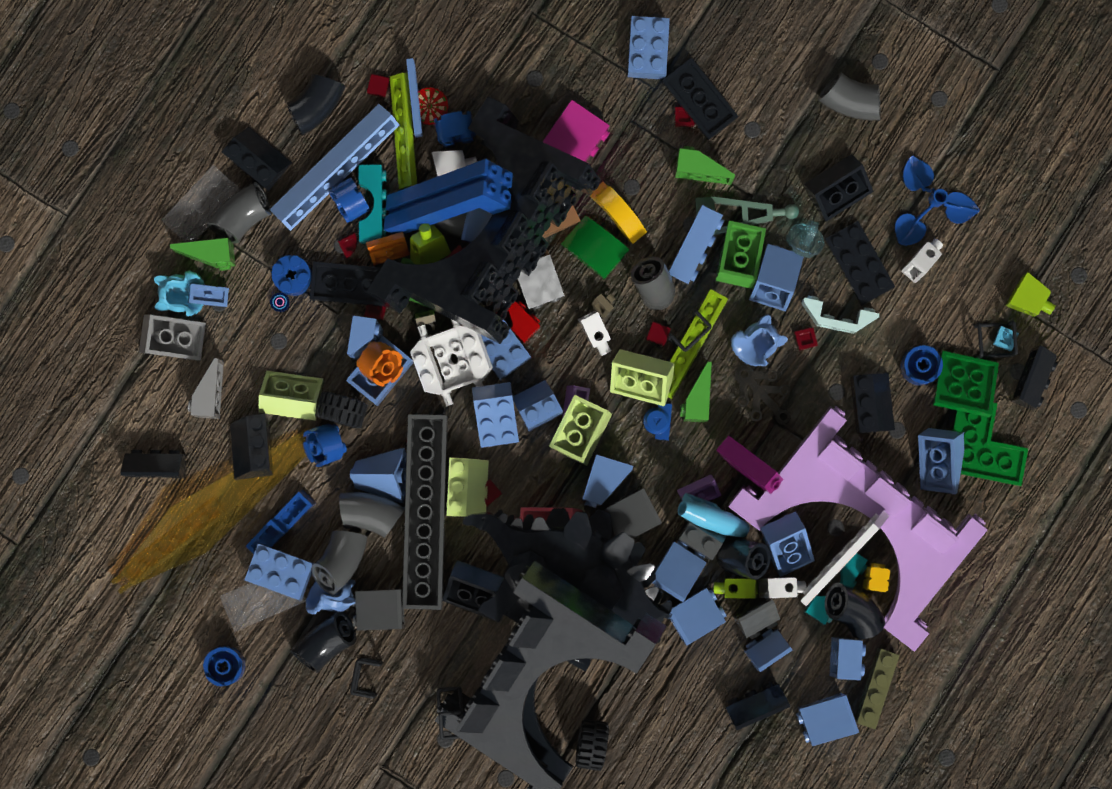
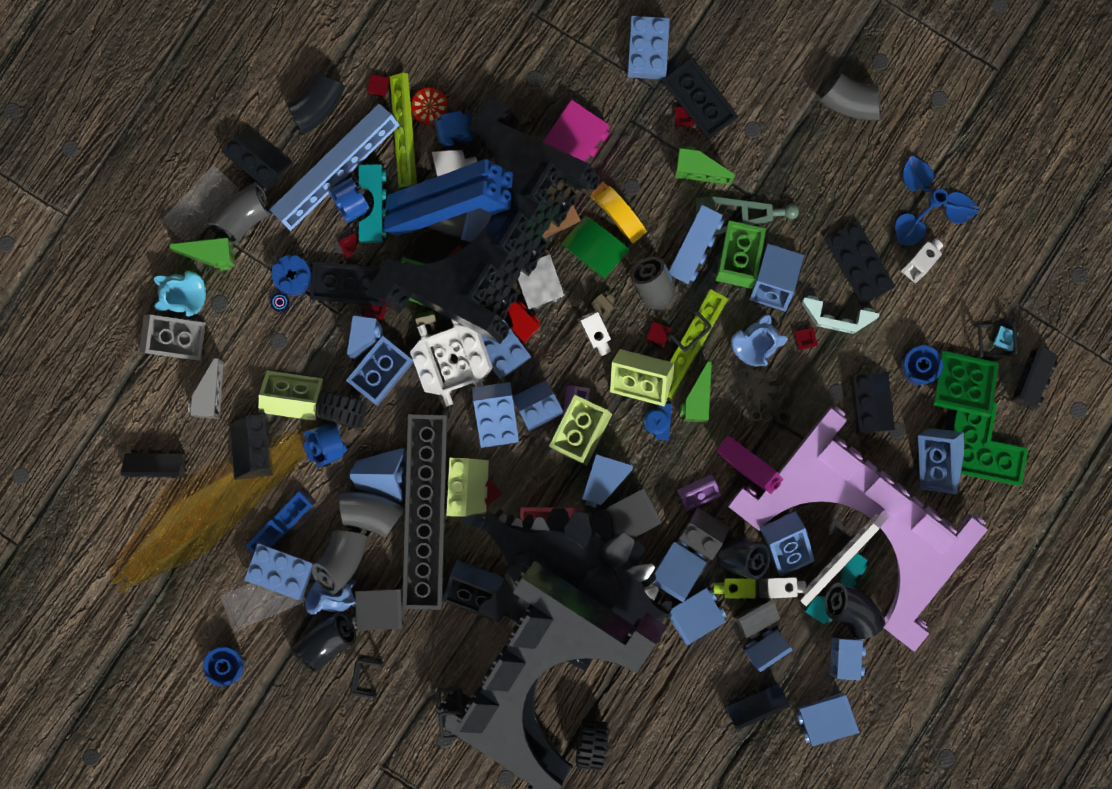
(208, 295): medium blue plate -> none
(380, 363): orange brick -> none
(388, 247): orange plate -> none
(414, 98): medium blue tile -> none
(428, 245): lime torso -> none
(711, 517): medium azure plate -> none
(806, 239): clear light blue tile -> none
(839, 187): black slope -> none
(876, 578): yellow brick -> none
(876, 688): olive brick -> none
(1030, 297): lime torso -> none

